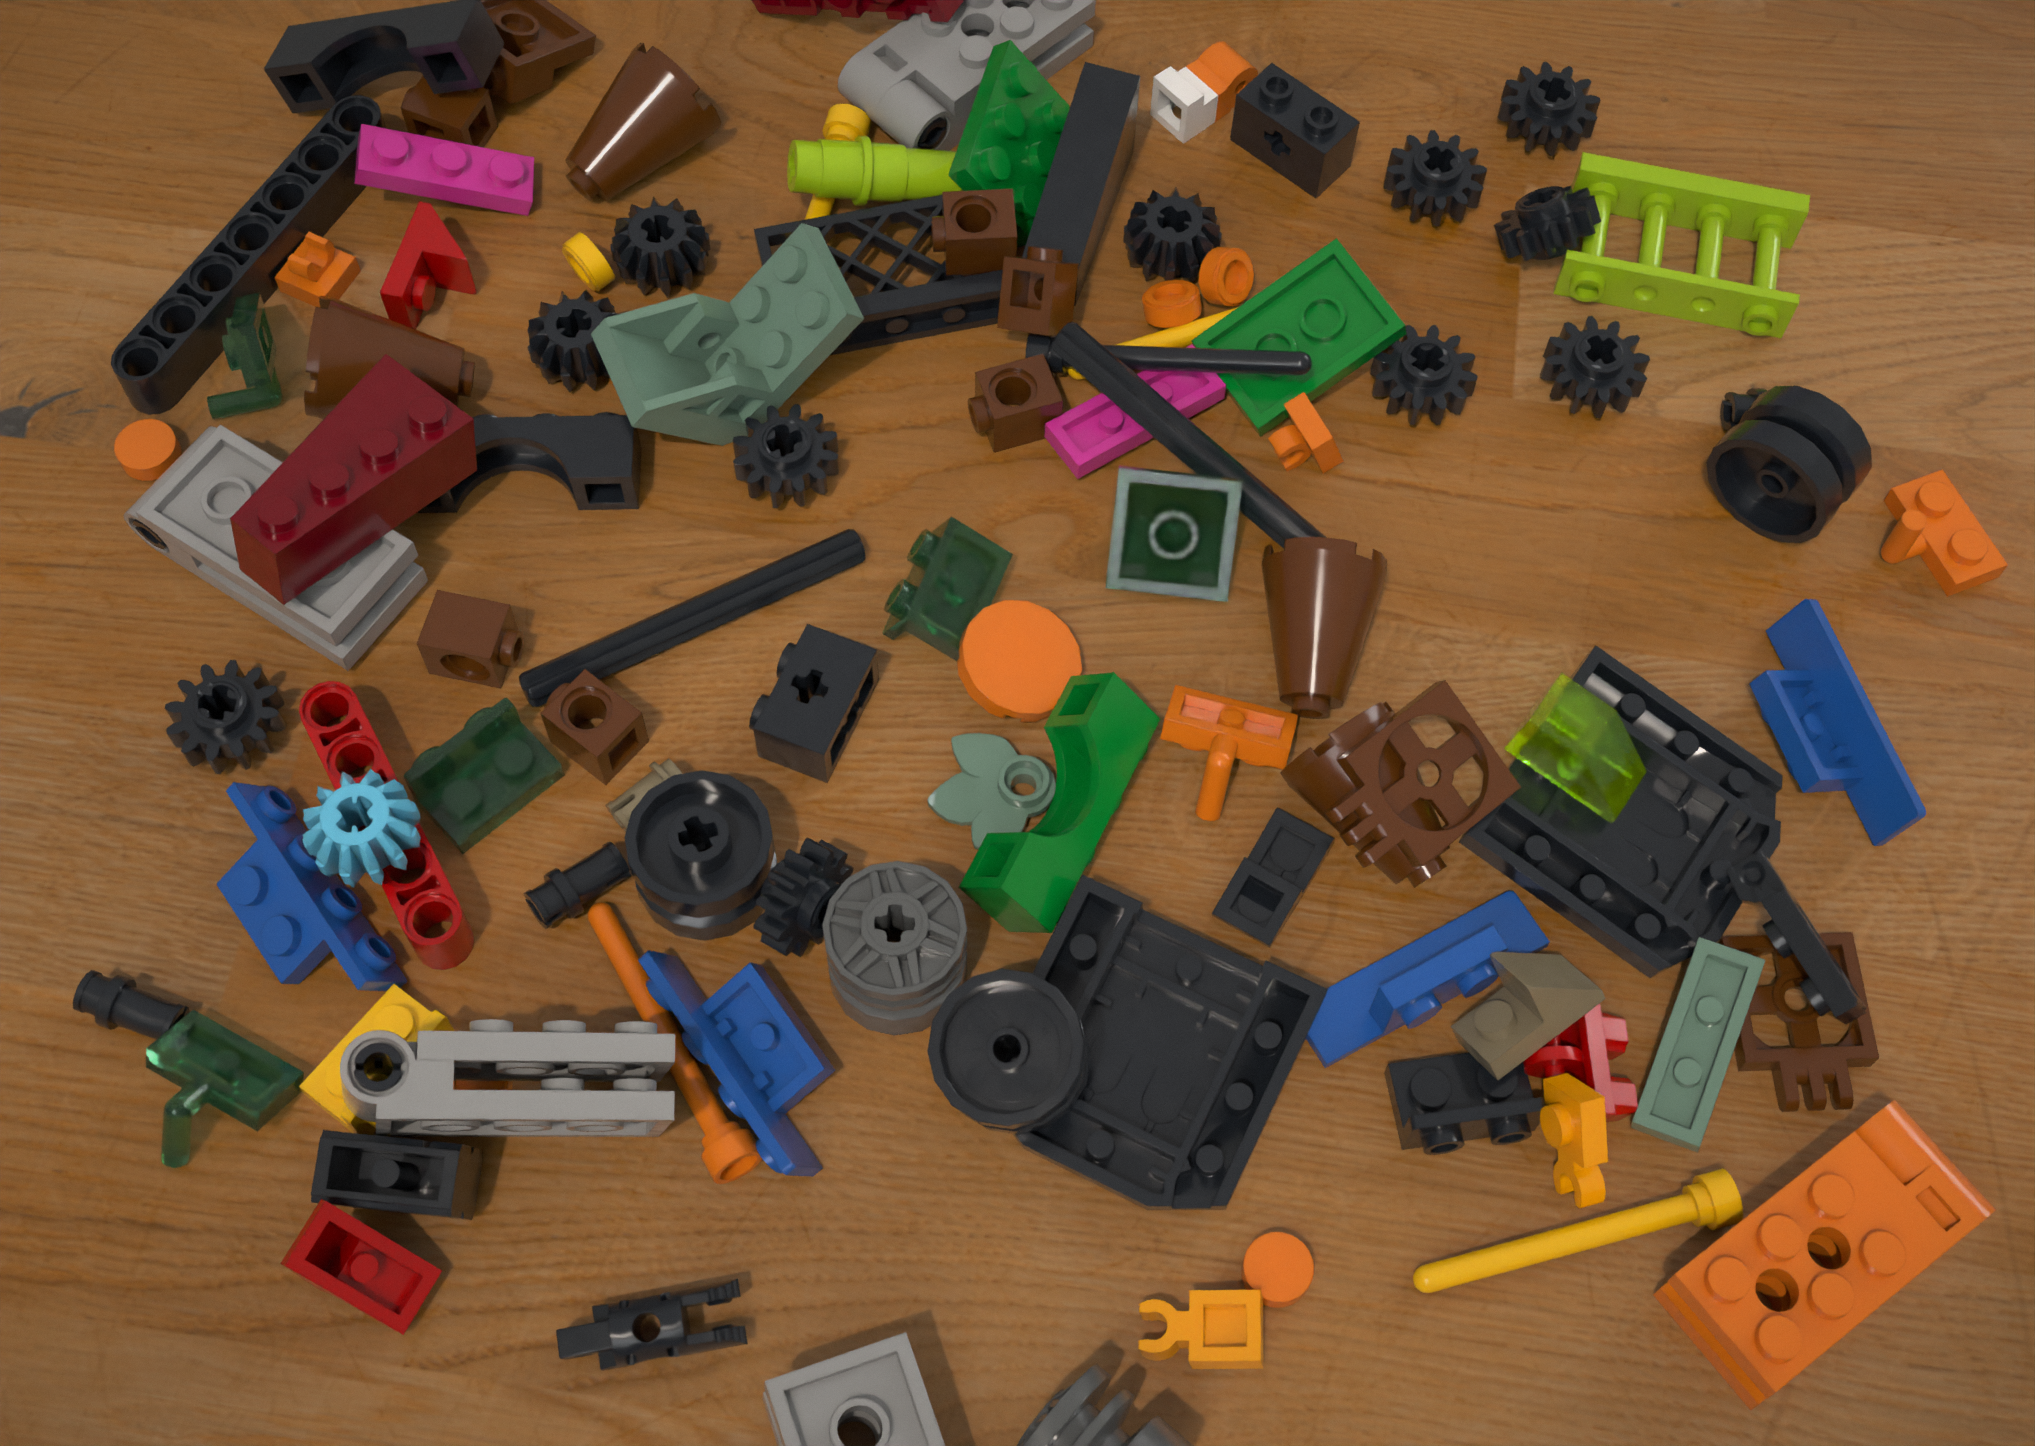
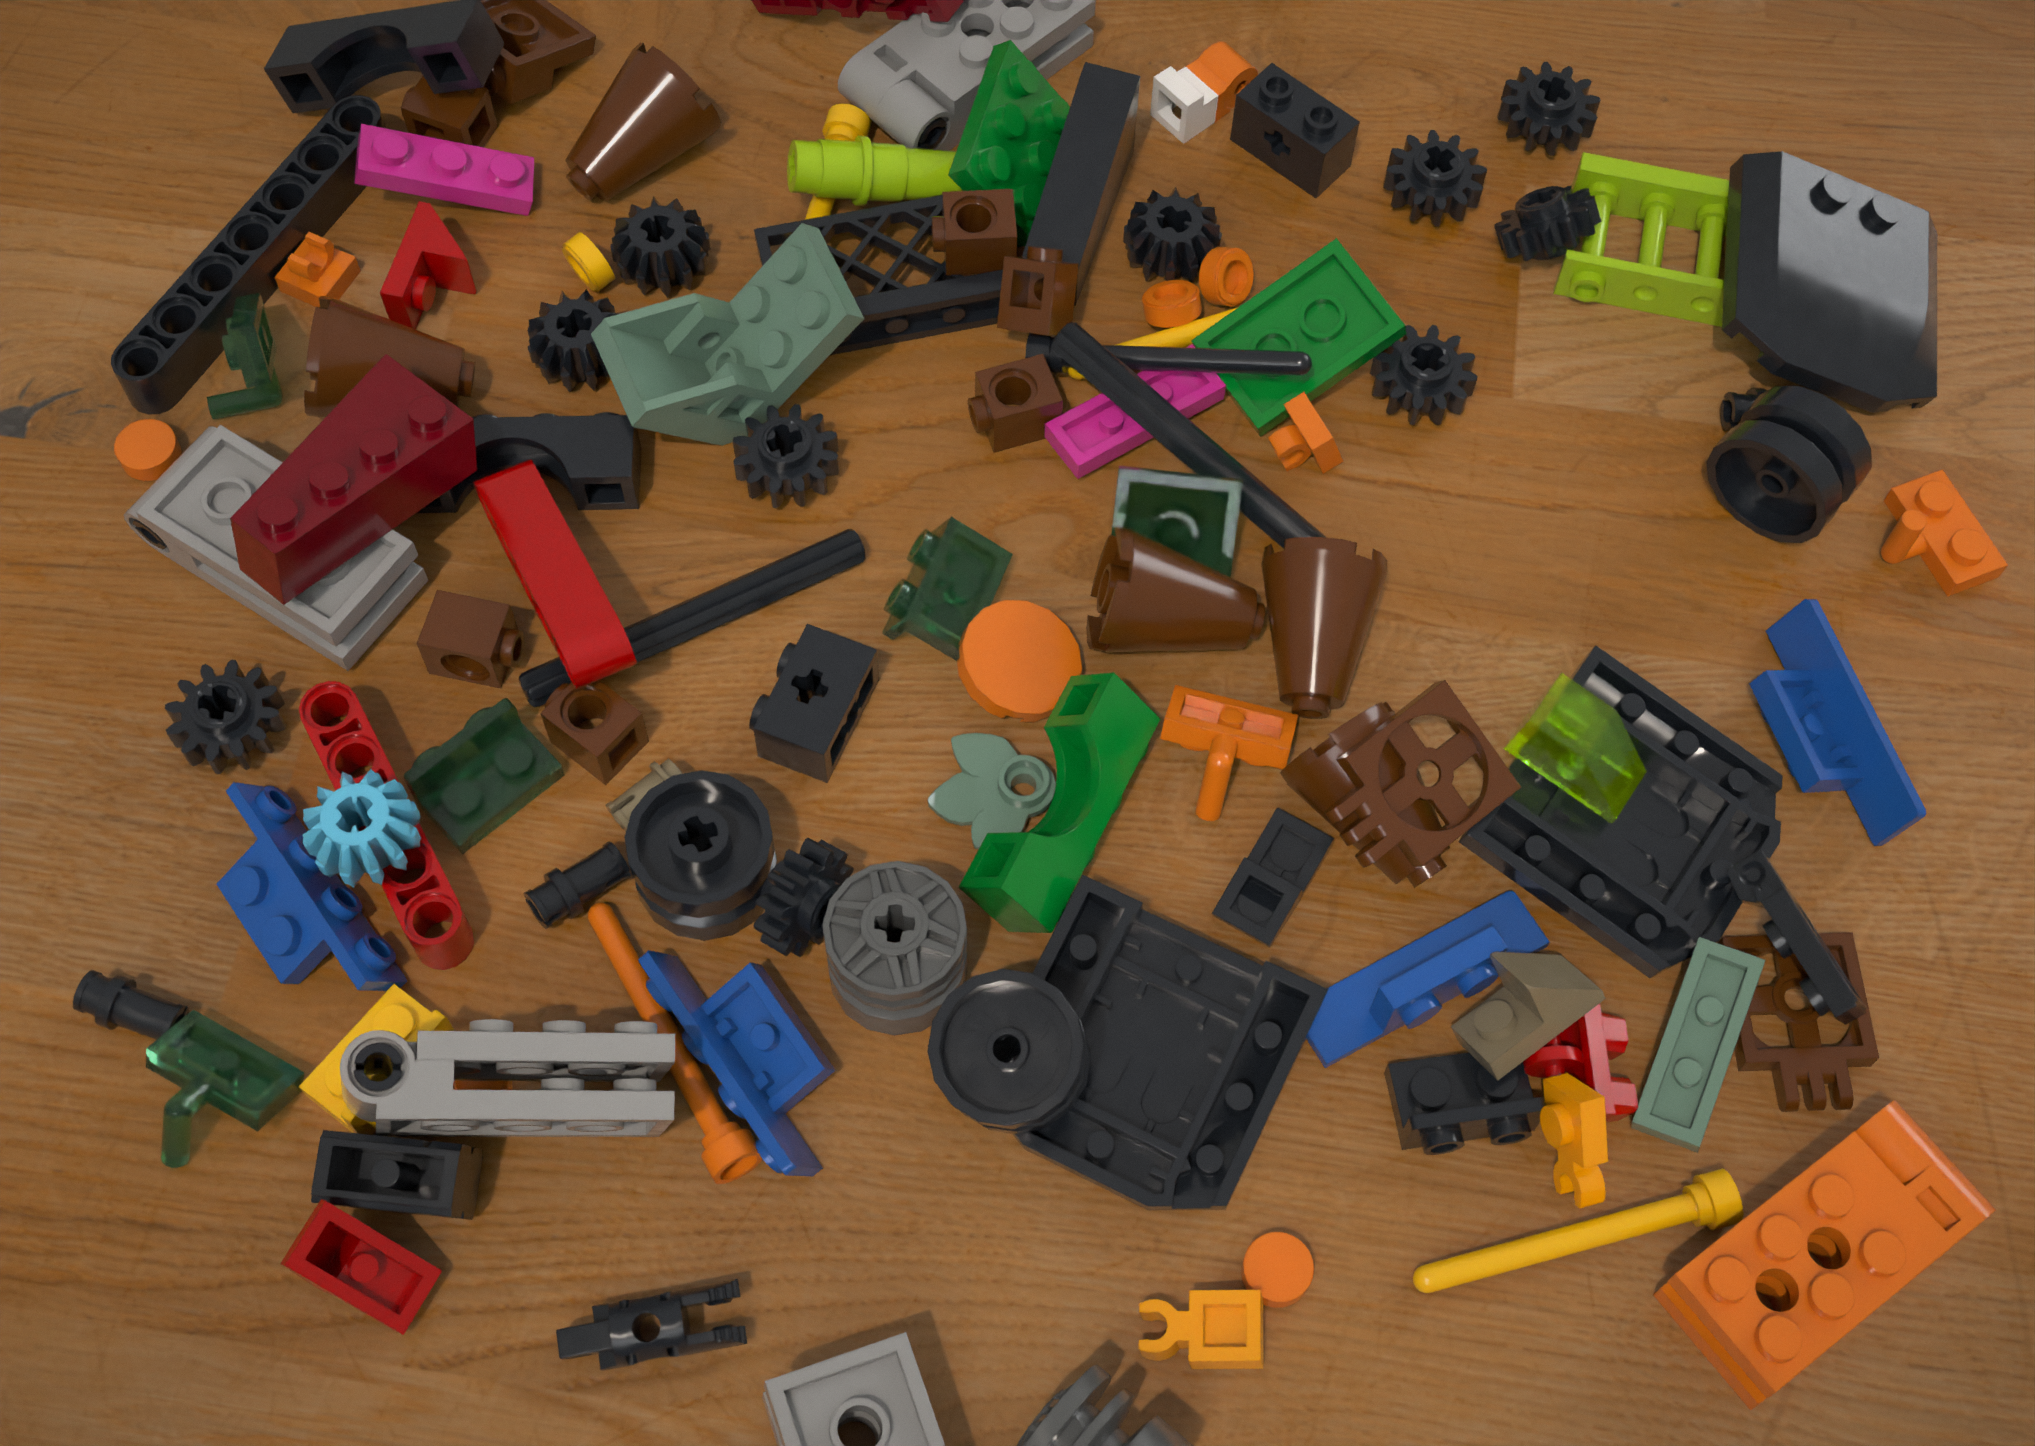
(555, 574): none -> red beam
(1166, 601): none -> reddish brown cone
(1594, 367): black gear -> none
(1831, 282): none -> black wedge

